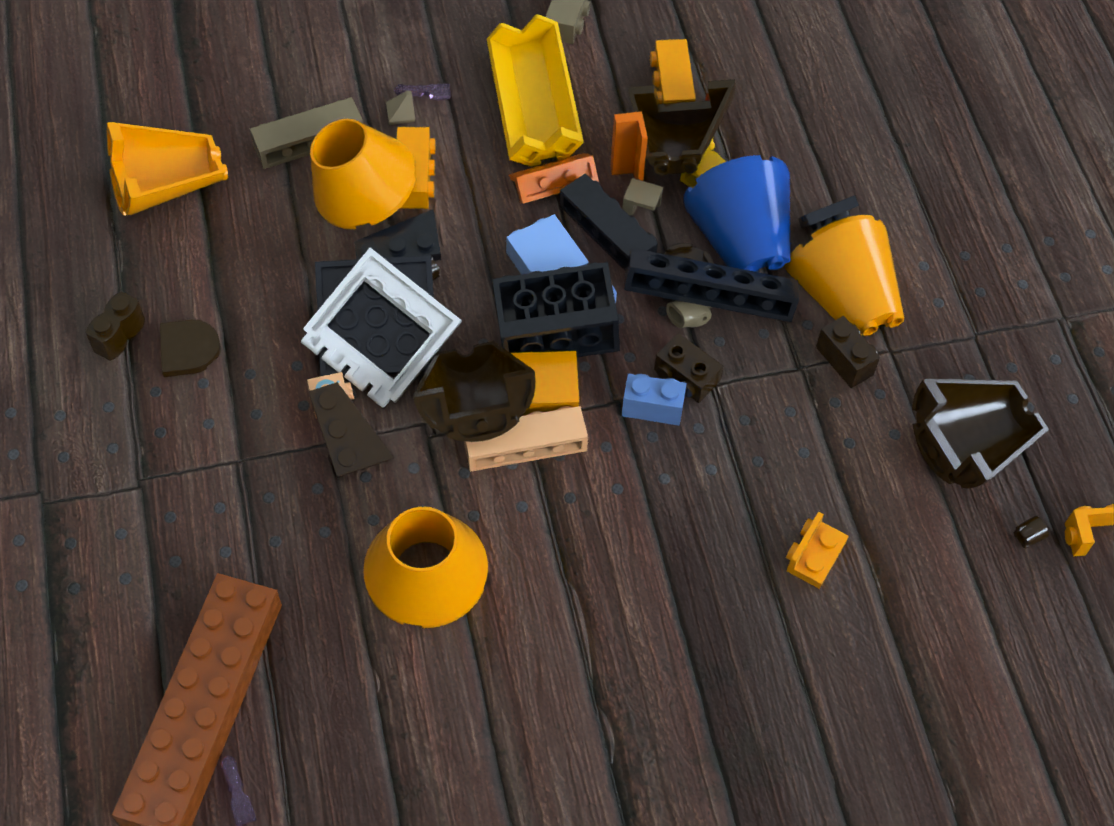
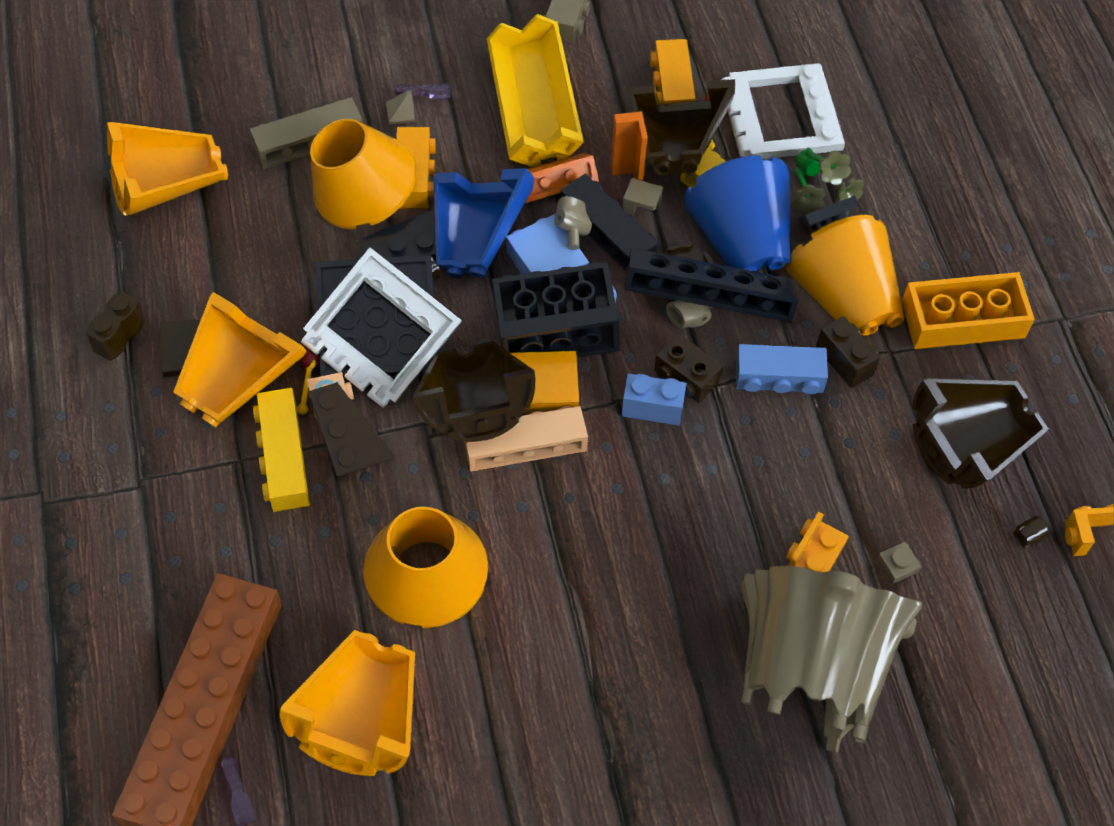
(231, 361): none -> light orange cone
(282, 449): none -> yellow brick
(310, 362): none -> hinge
(356, 707): none -> light orange cone
(475, 218): none -> blue cone
(573, 218): none -> dark tan piece
(781, 368): none -> medium blue brick
(816, 97): none -> white hinge
(823, 637): none -> dark tan piece
(832, 170): none -> olive plant
(899, 562): none -> dark tan plate
(967, 310): none -> light orange brick

